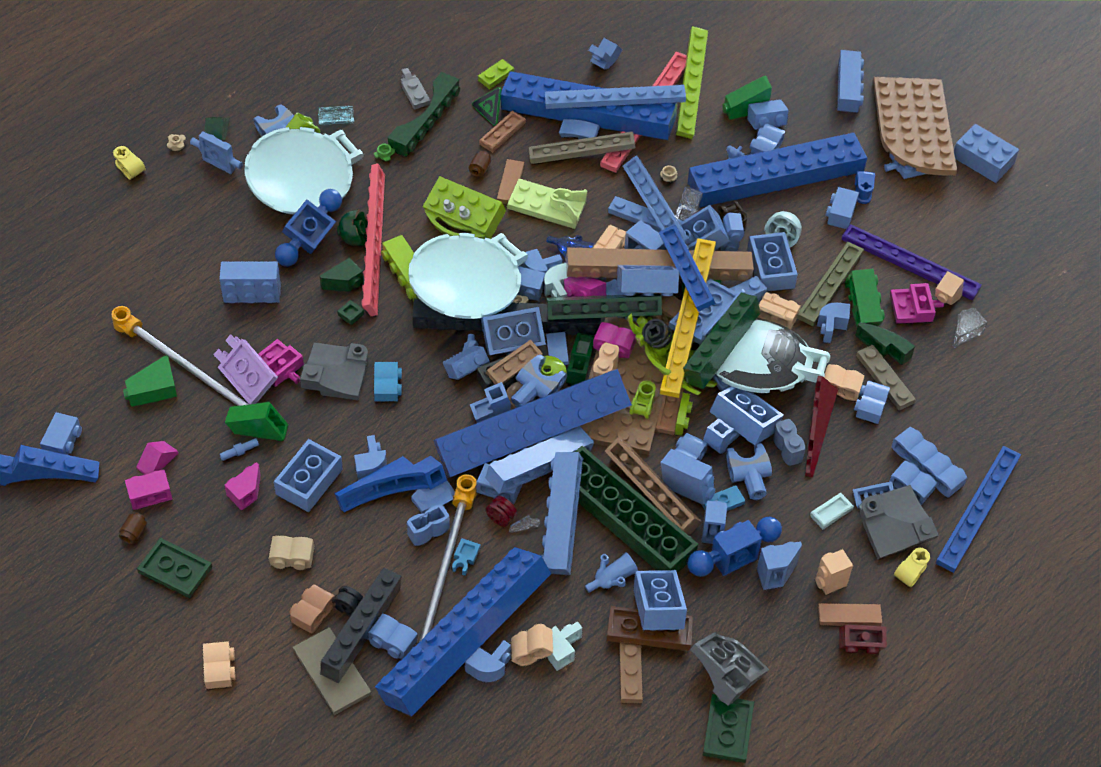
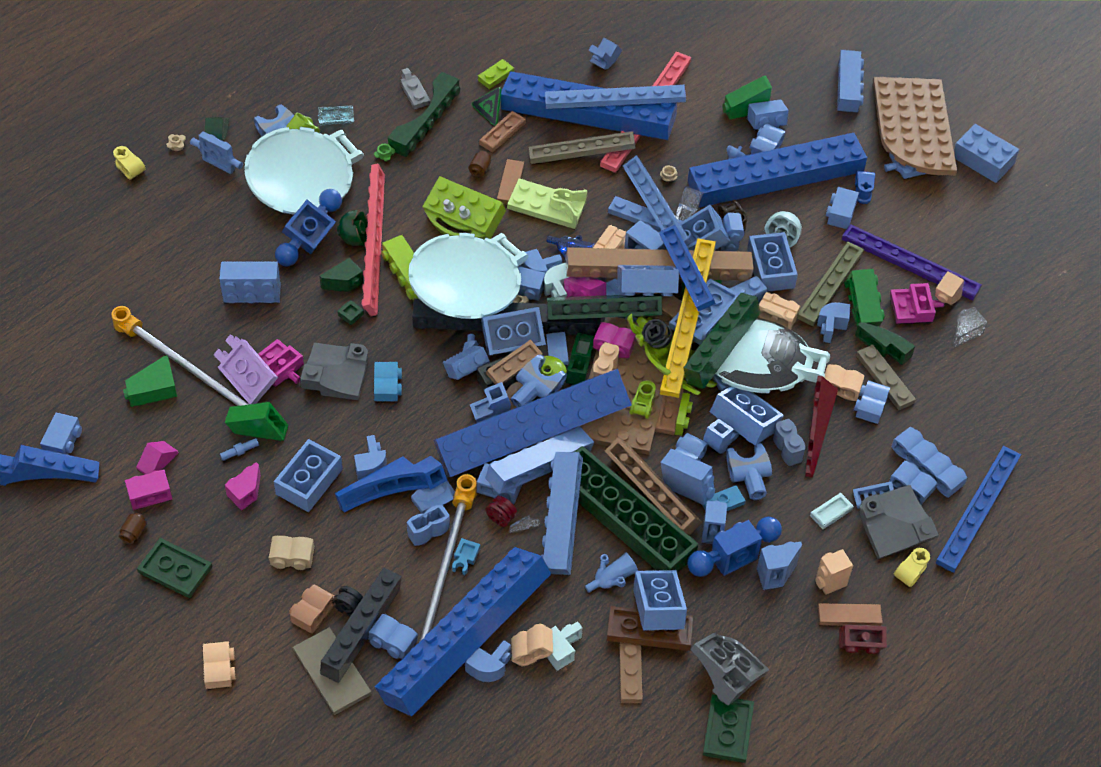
(578, 129): medium blue slope -> none
(692, 82): lime plate -> none

